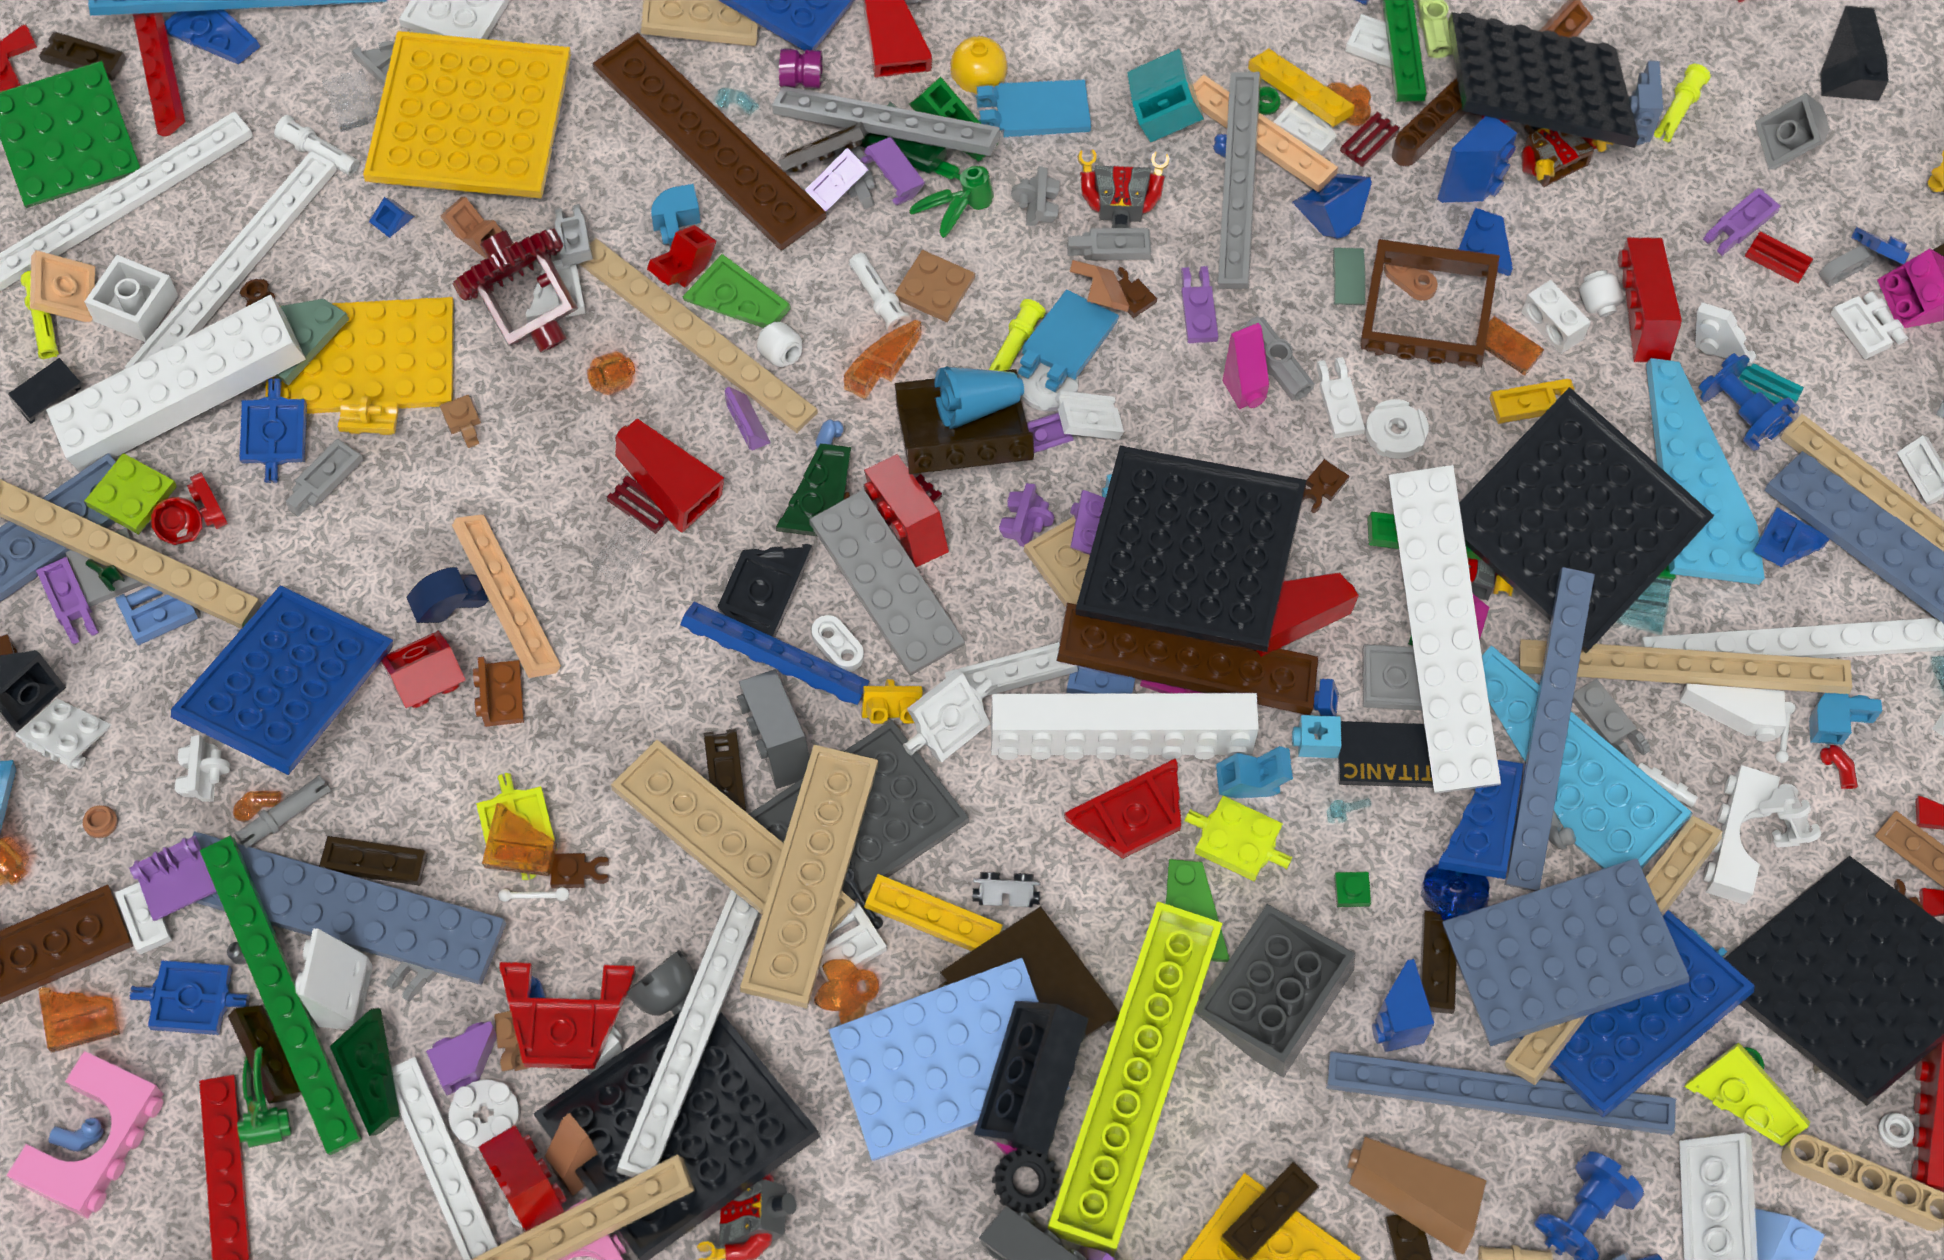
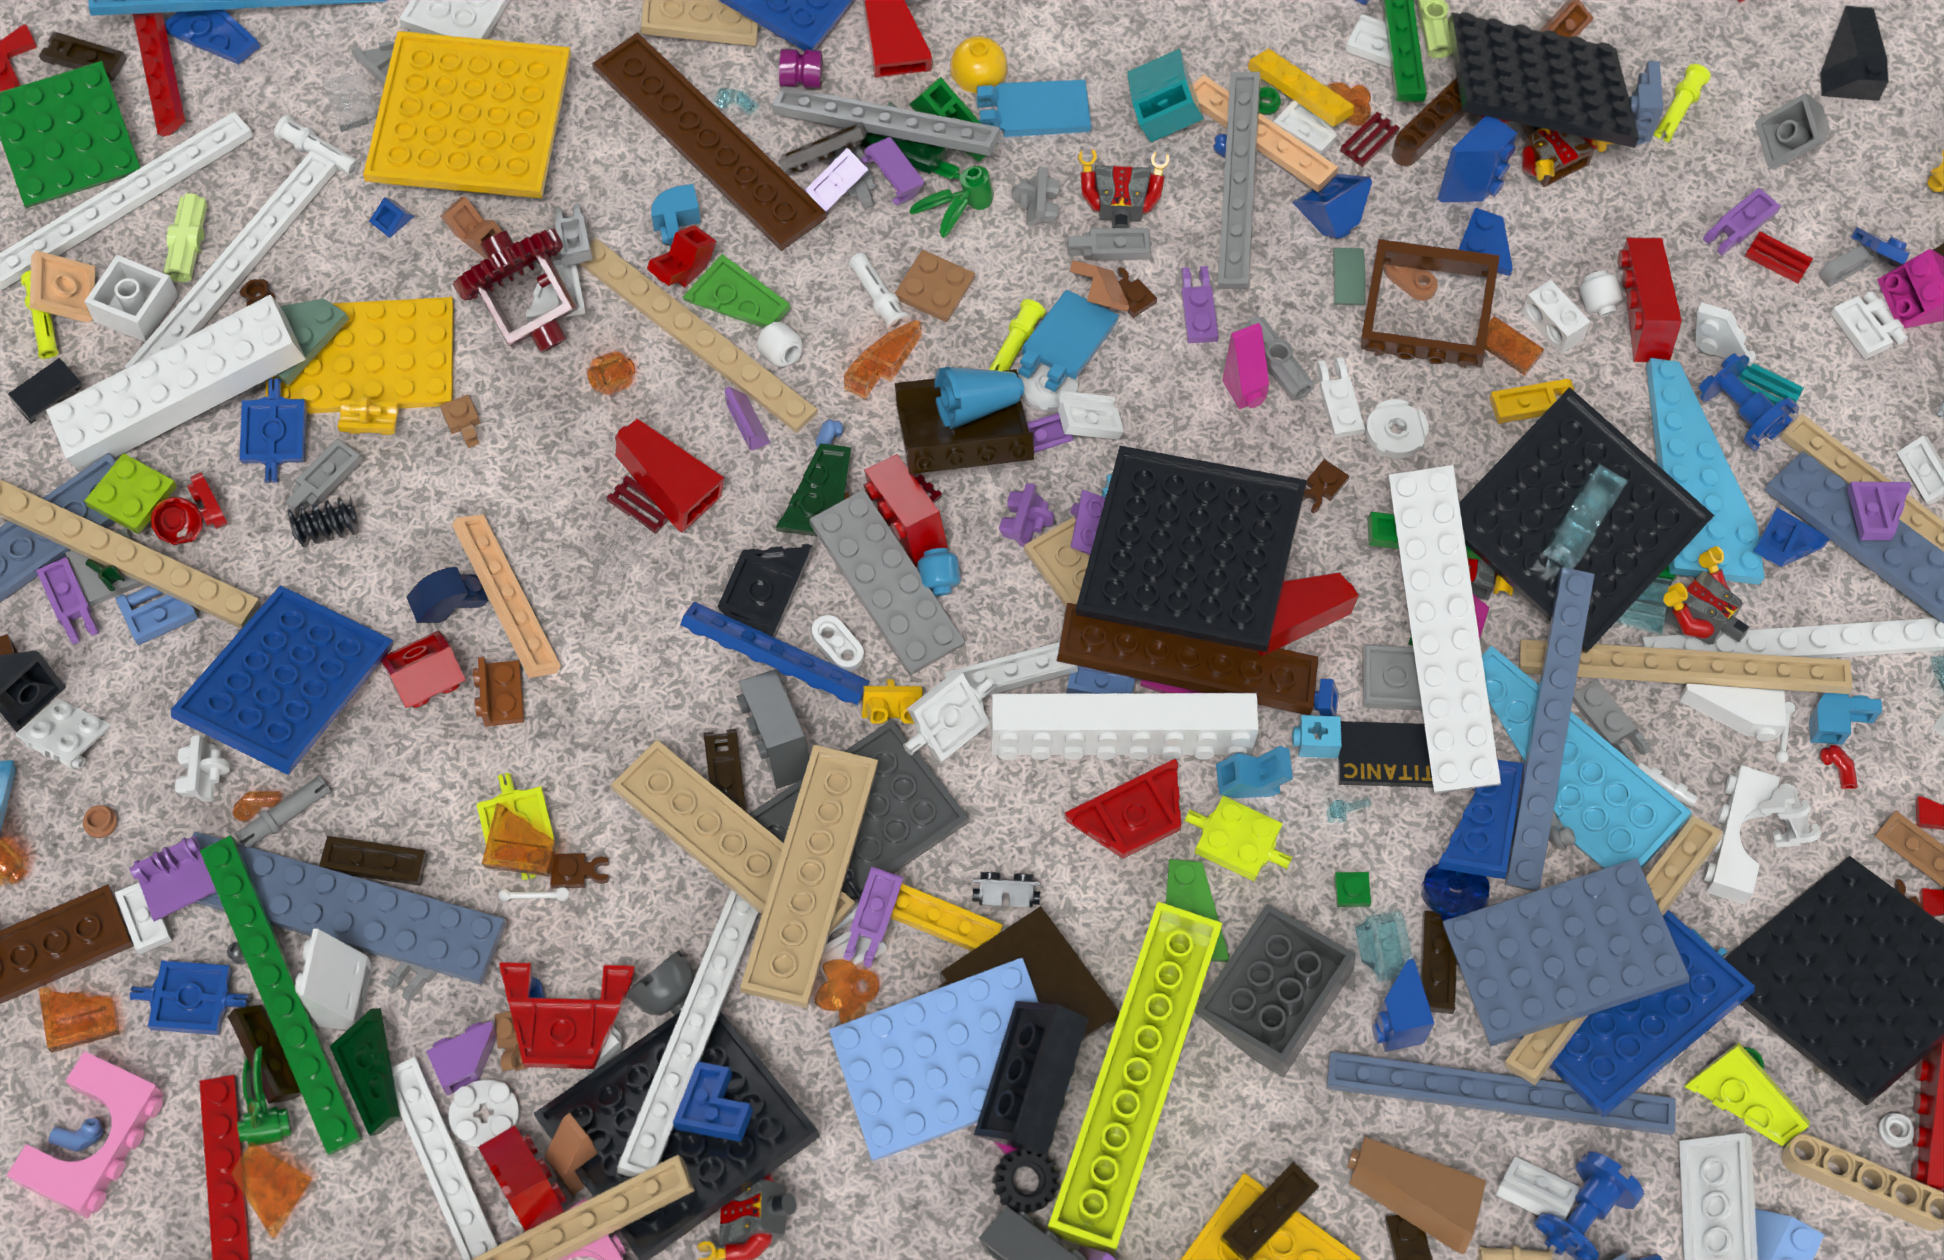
(185, 237): none -> yellowish green piece
(269, 1186): none -> clear orange wing
(323, 522): none -> black piece
(704, 1108): none -> blue plate
(873, 912): none -> medium lavender hinge
(939, 571): none -> dark azure head
(1384, 944): none -> clear light blue slope
(1537, 1190): none -> white plate
(1584, 517): none -> clear light blue arch
(1707, 604): none -> torso
(1877, 507): none -> medium lavender wing

